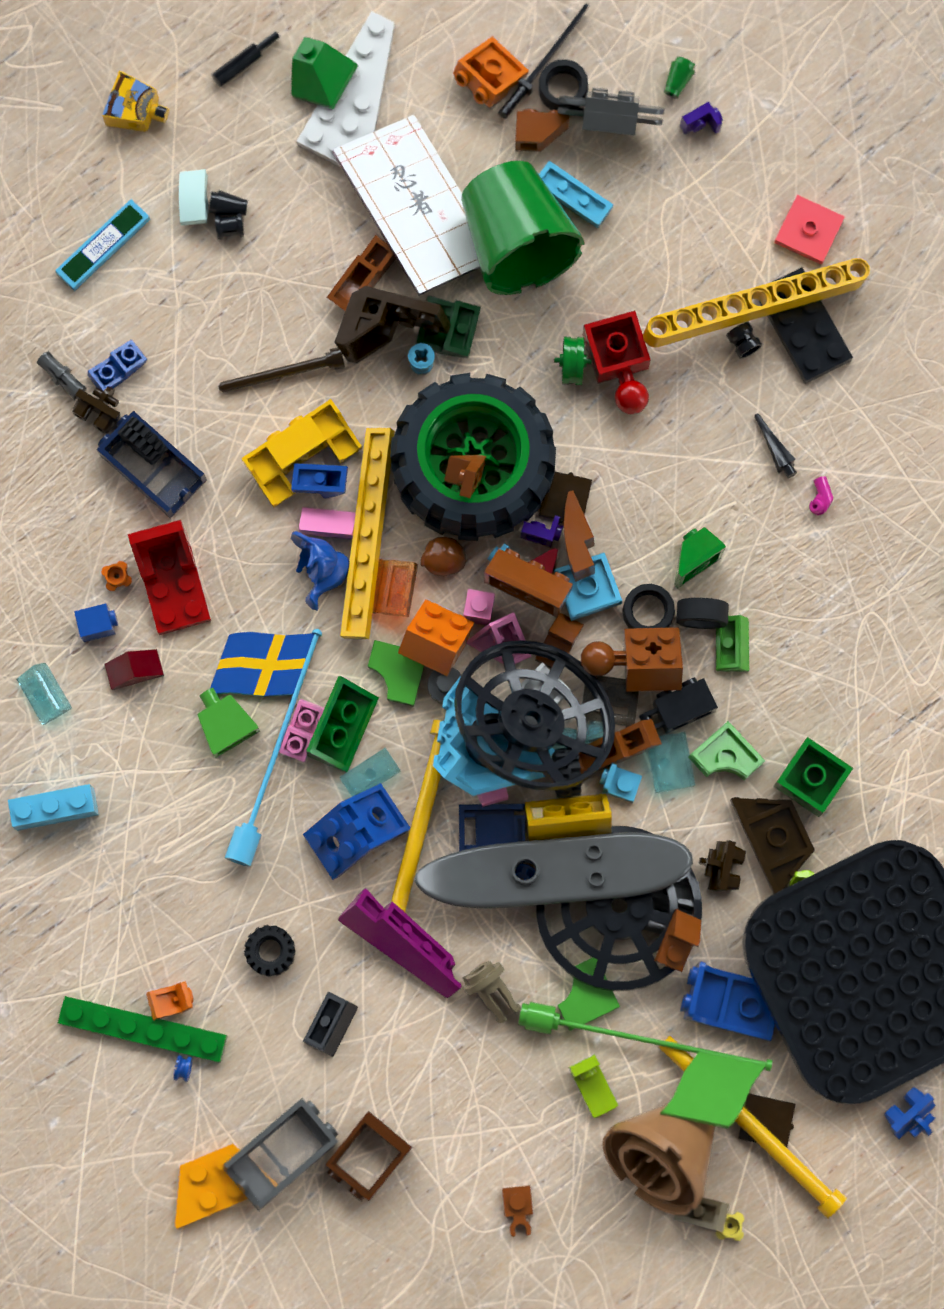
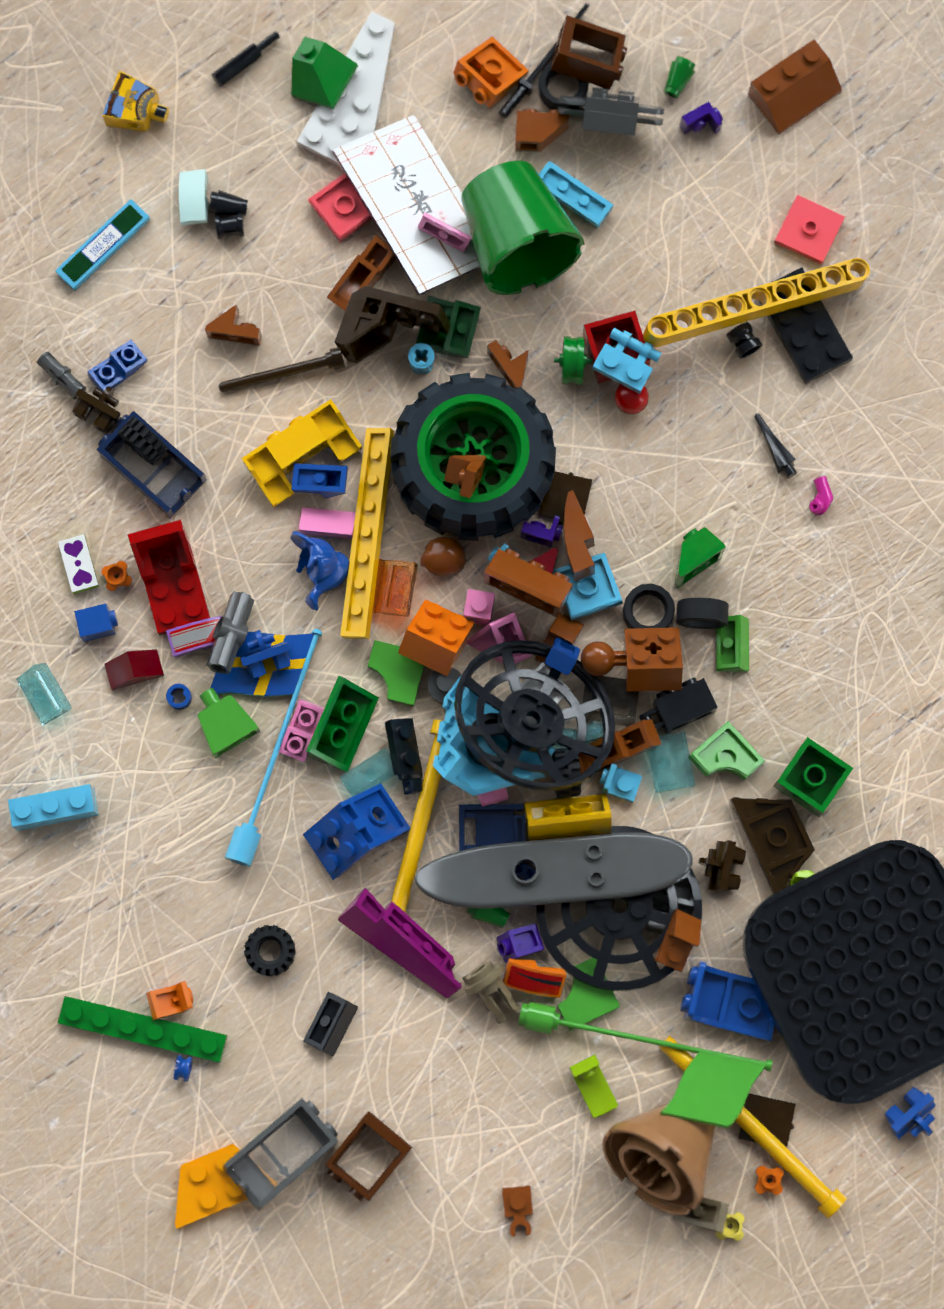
(78, 564): none -> white tile
(171, 699): none -> blue bush
(192, 636): none -> slope
(226, 329): none -> dark orange slope
(230, 632): none -> dark grey piece
(278, 652): none -> blue hips
(340, 208): none -> coral plate
(405, 754): none -> black hinge
(444, 232): none -> bright pink slope
(493, 916): none -> green cone
(512, 370): none -> dark orange slope
(519, 942): none -> dark purple bracket
(529, 978): none -> slope
(562, 656): none -> blue slope
(583, 67): none -> reddish brown window
(623, 368): none -> medium azure plate
(762, 1184): none -> orange plate
(795, 86): none -> dark orange slope

